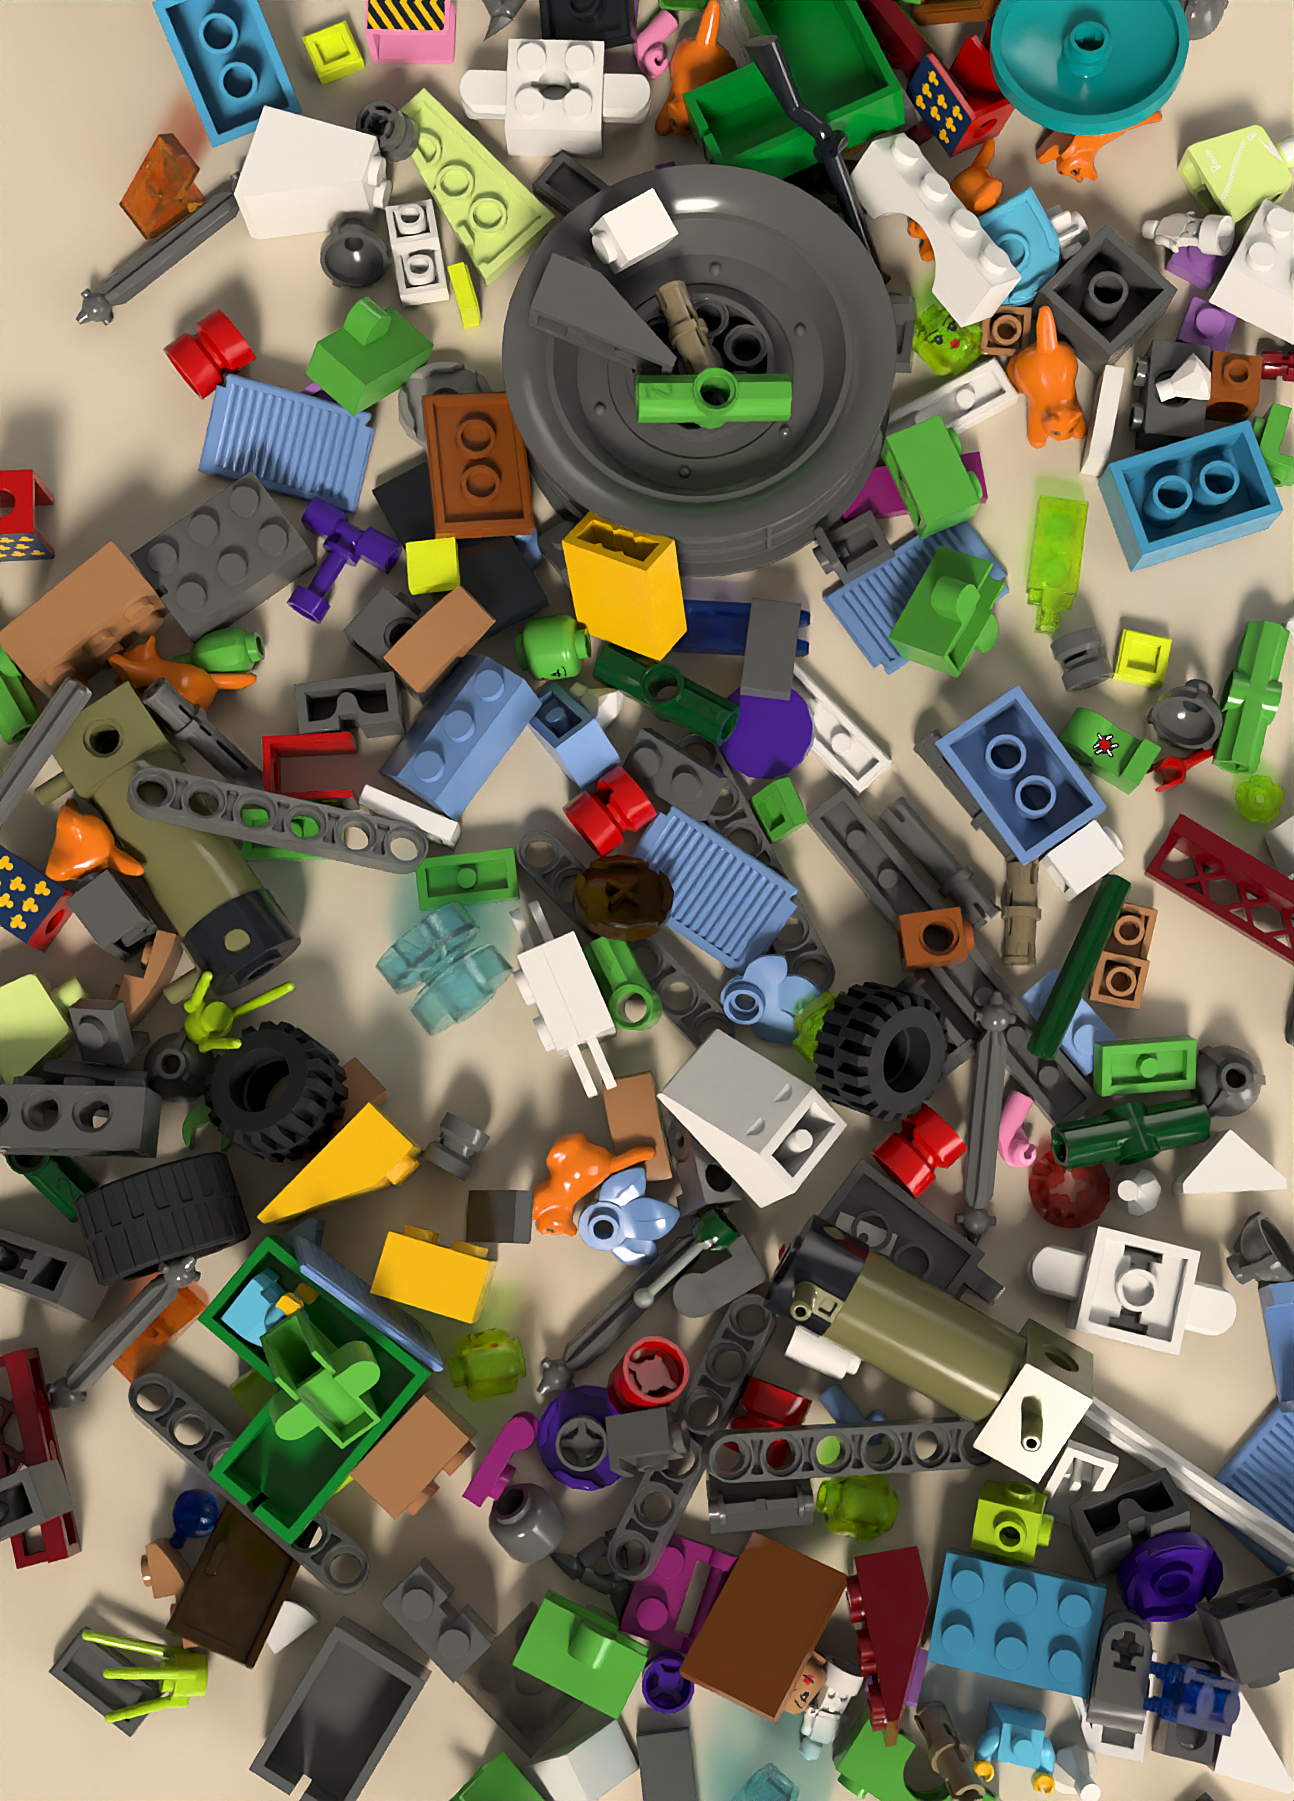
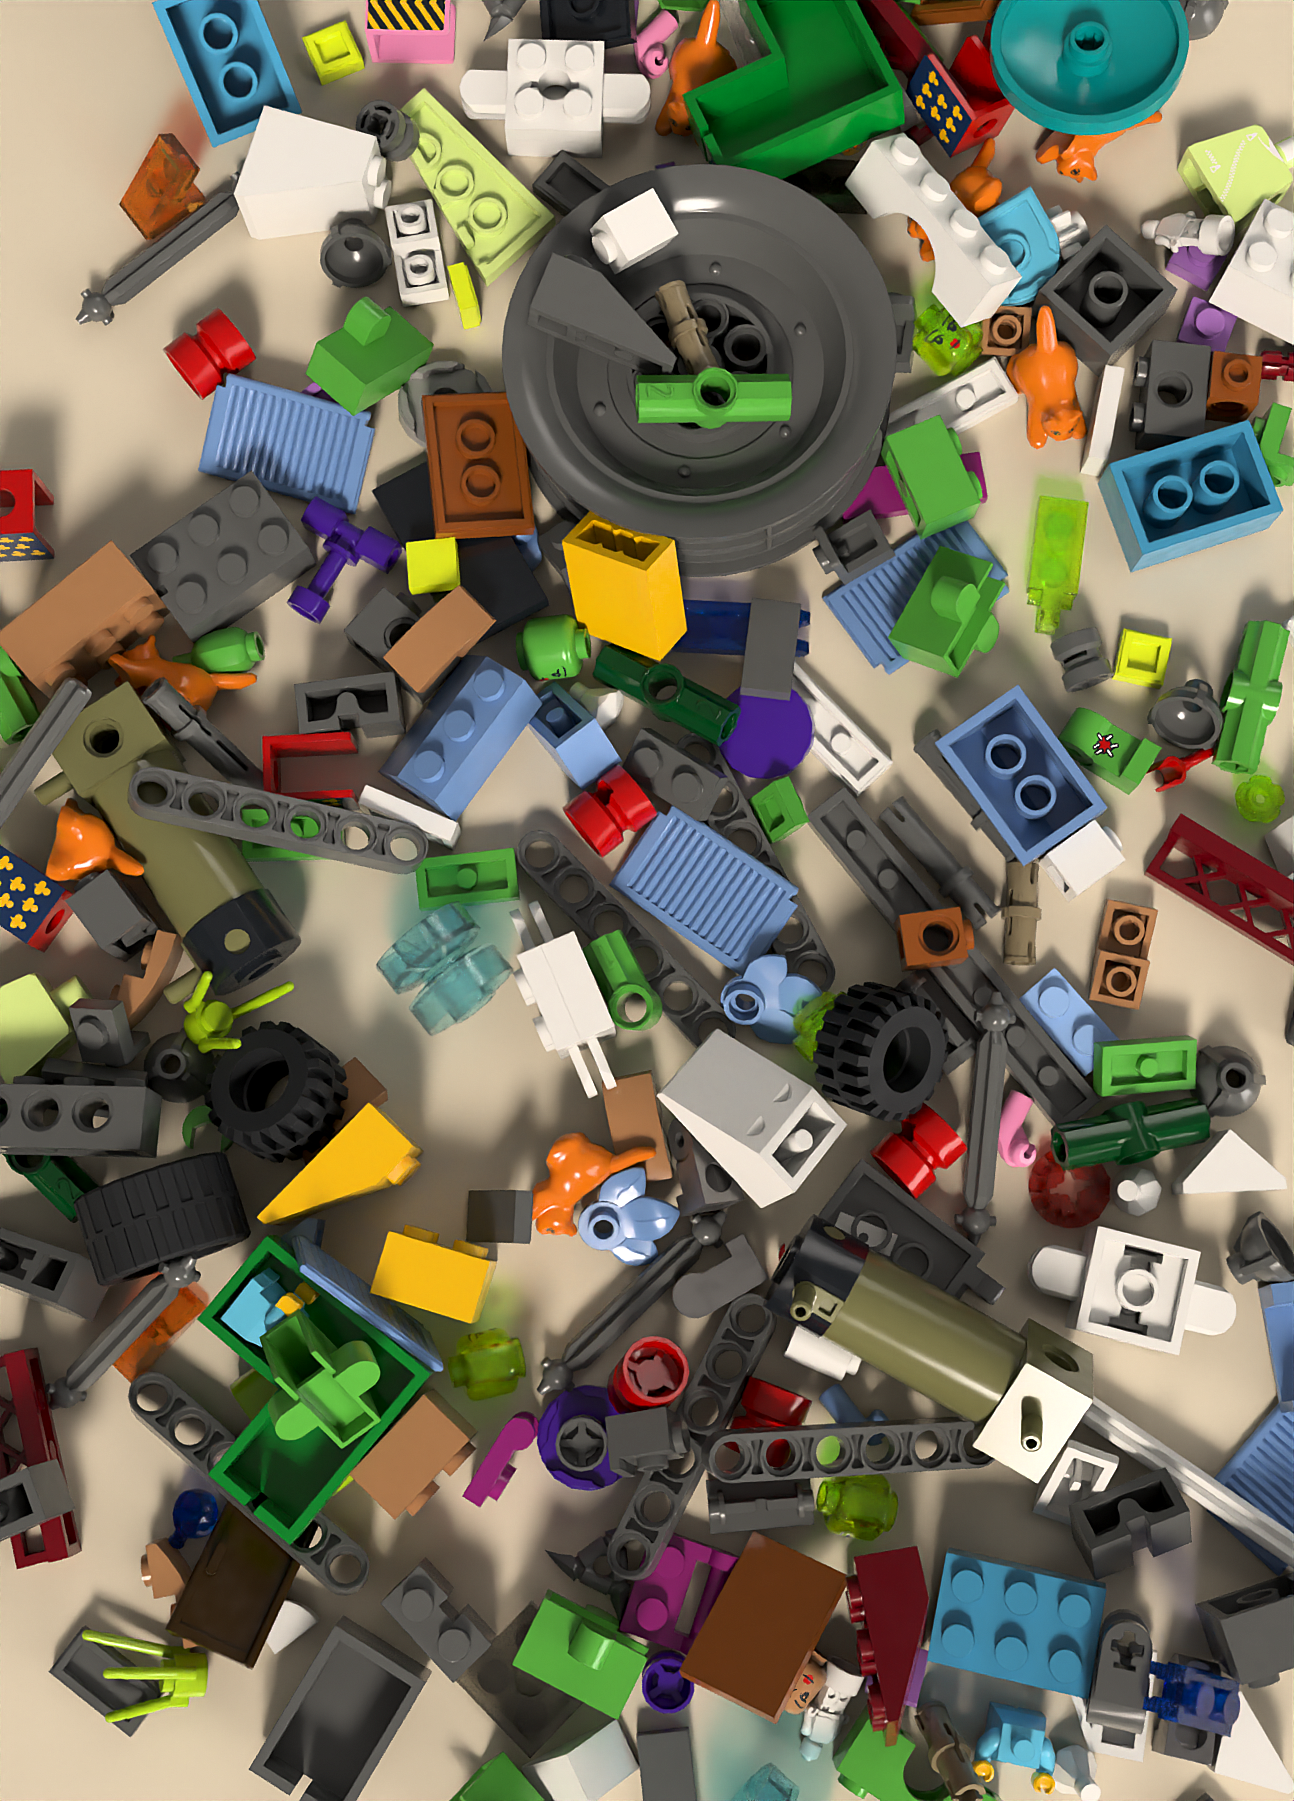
(456, 1146): dark grey wheel -> none
(527, 1522): dark grey head -> none
(622, 898): dark brown tile -> none
(712, 1233): hinge -> none
(772, 64): black piece -> none
(1011, 1522): lime brick -> none
(1079, 967): dark green axle -> none
(1169, 1576): dark purple tile -> none
(1188, 381): white rock -> none

